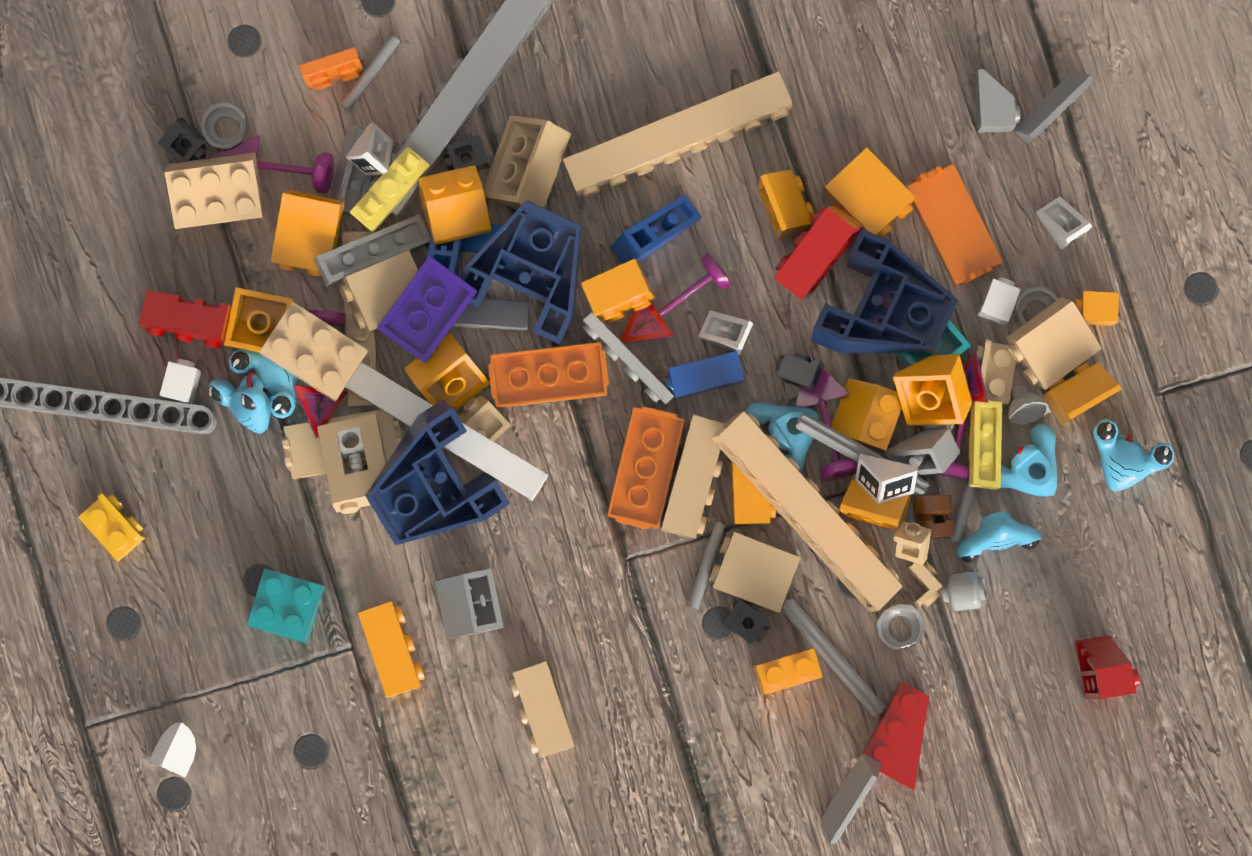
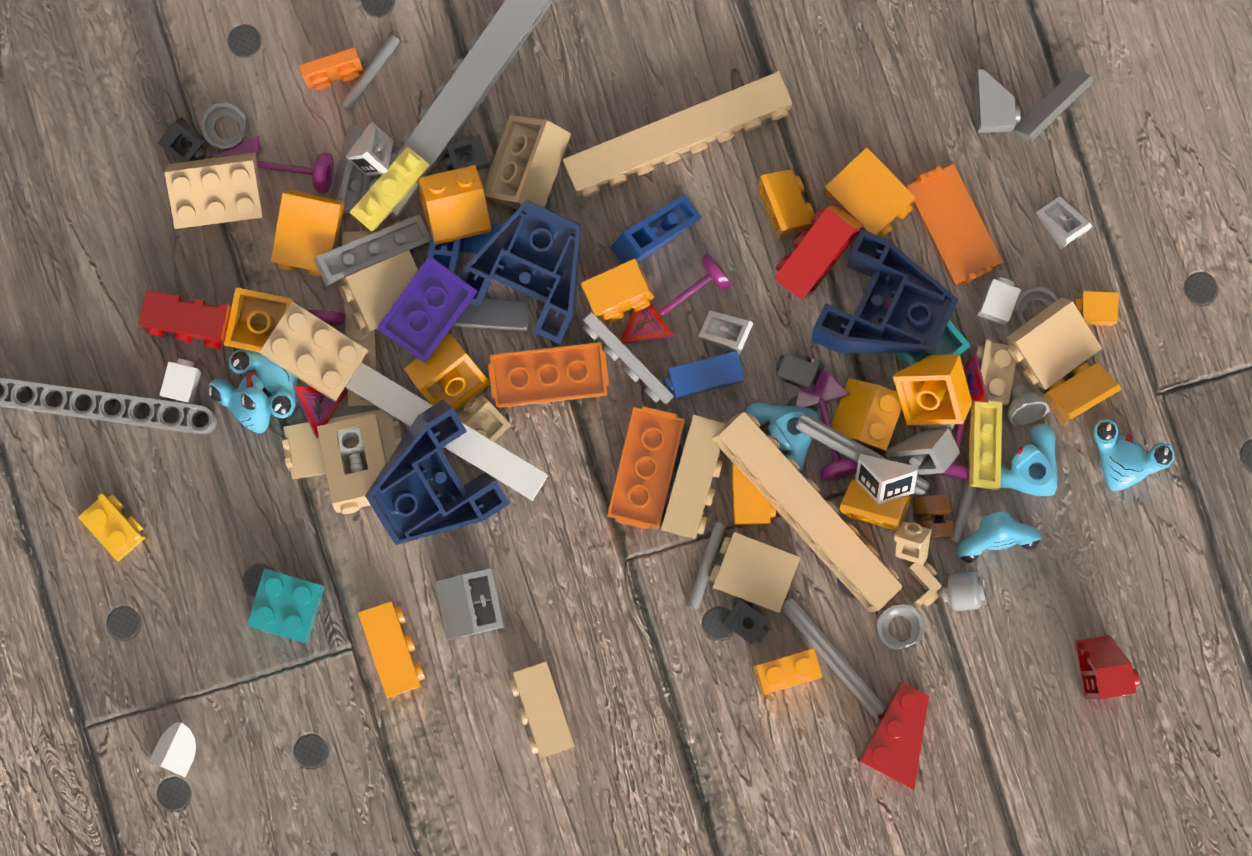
(850, 797): light grey slope -> none

